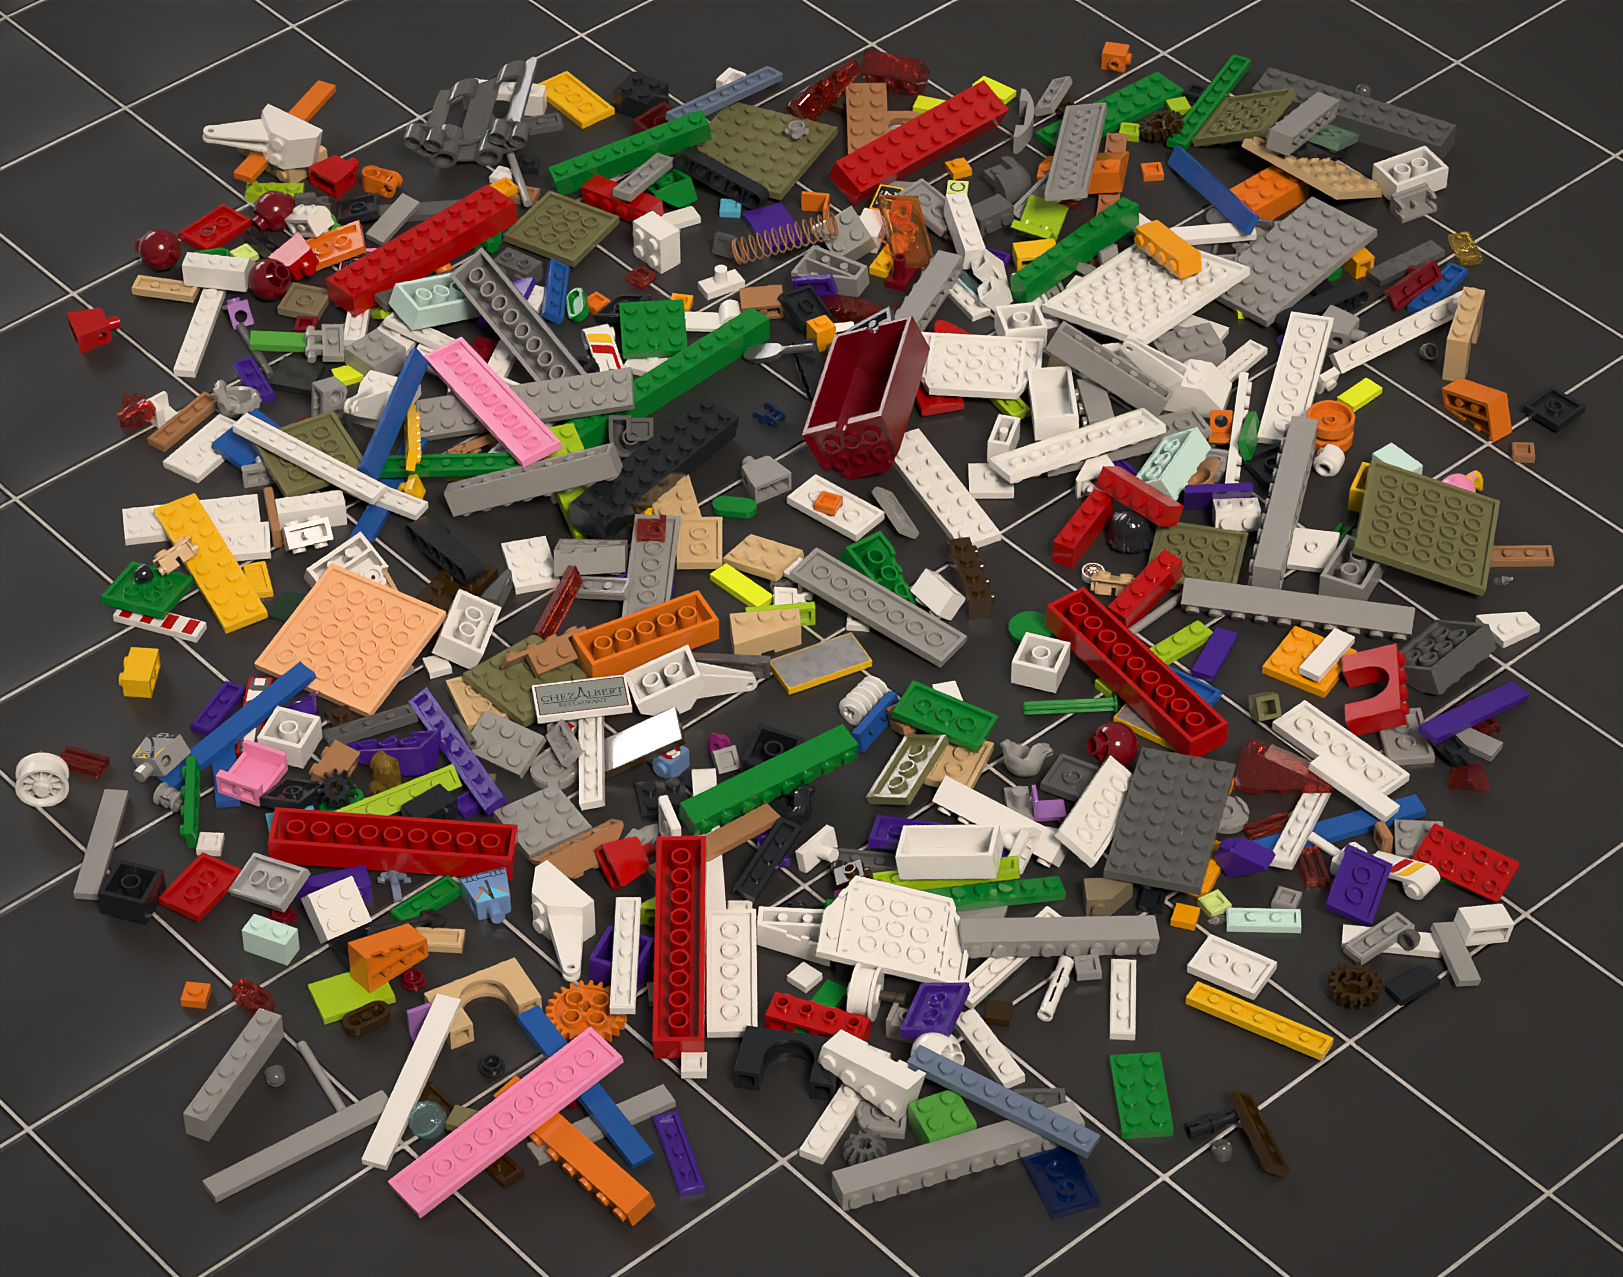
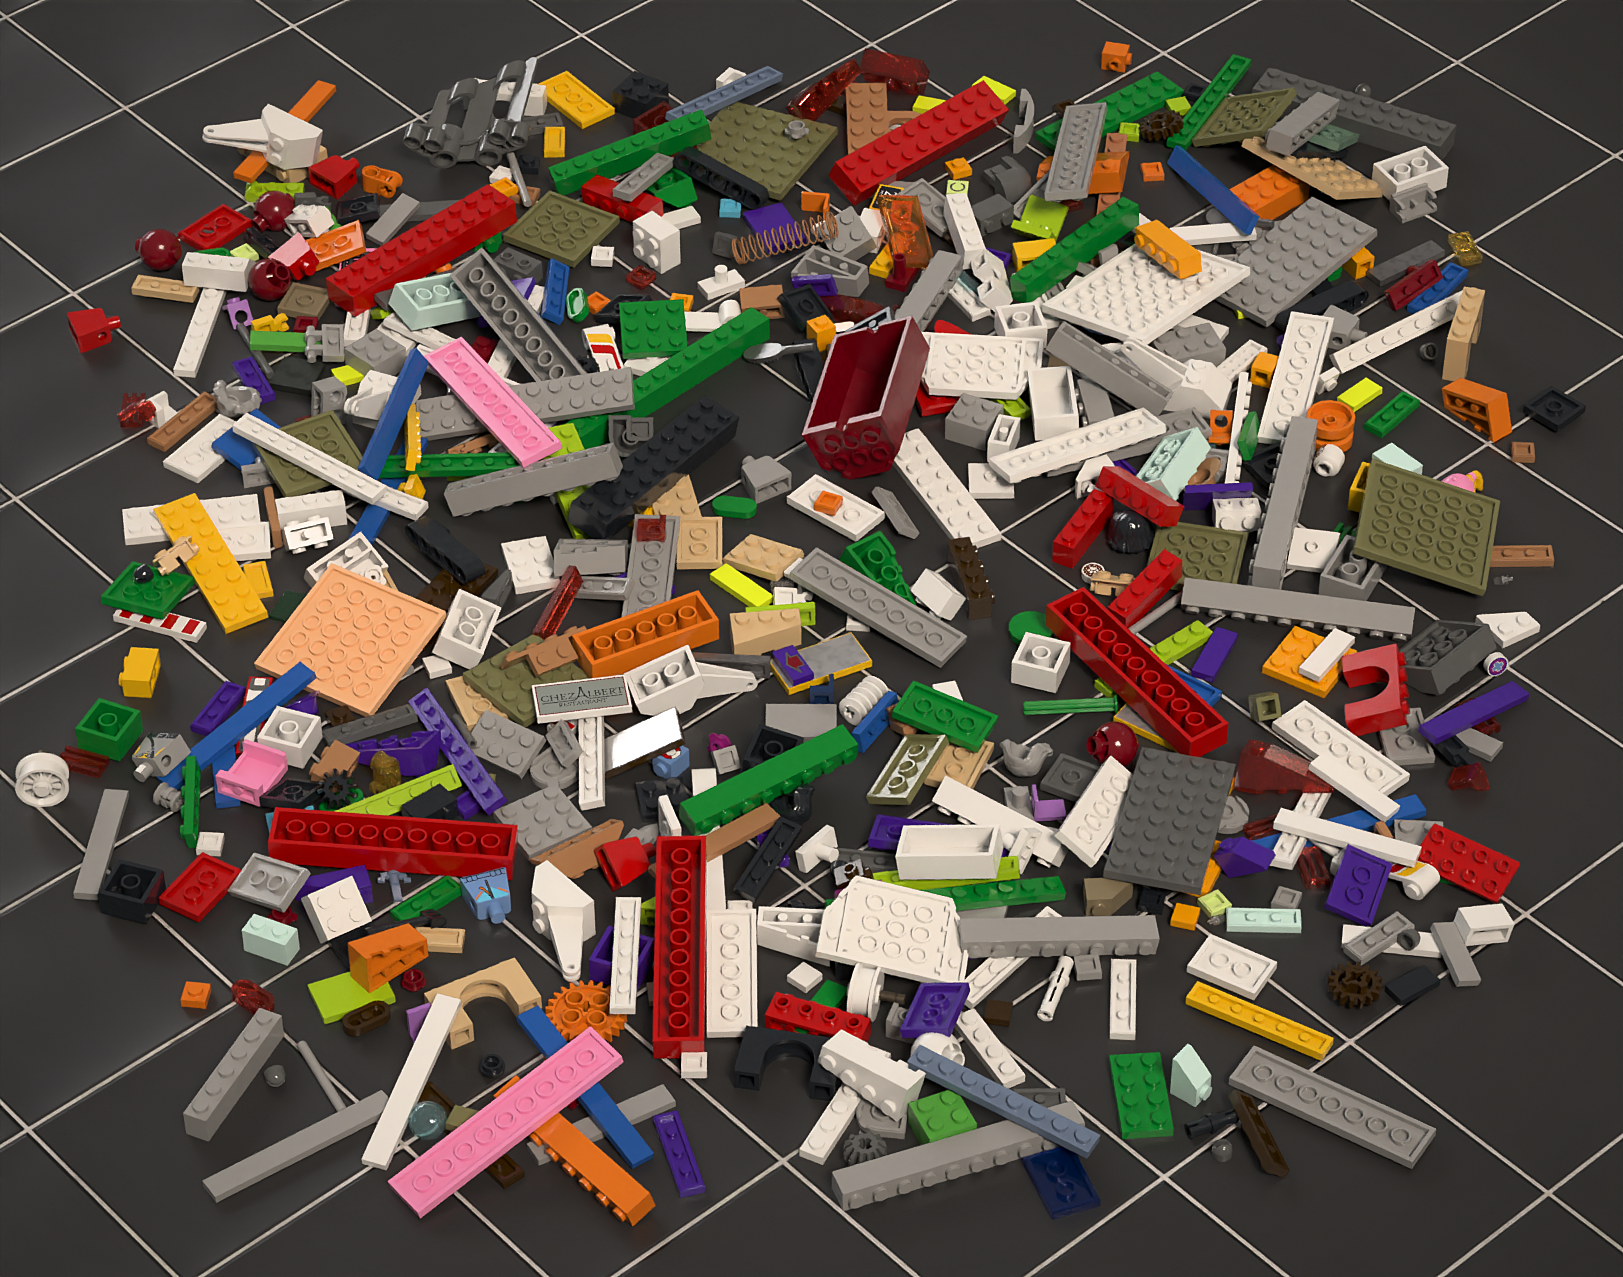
(109, 729): none -> green brick
(269, 324): none -> yellow plate
(554, 142): none -> yellow tile
(602, 256): none -> white plate
(774, 411): dark blue piece -> none
(793, 665): none -> dark purple tile
(802, 719): none -> light grey tile
(823, 694): none -> dark blue panel
(972, 421): none -> light grey brick
(1053, 96): light grey tile -> none
(1190, 1077): none -> light aqua slope
(1263, 369): none -> light orange brick
(1332, 1107): none -> light grey plate
(1342, 835): none -> white tile
(1391, 414): none -> green tile
(1495, 664): none -> tile

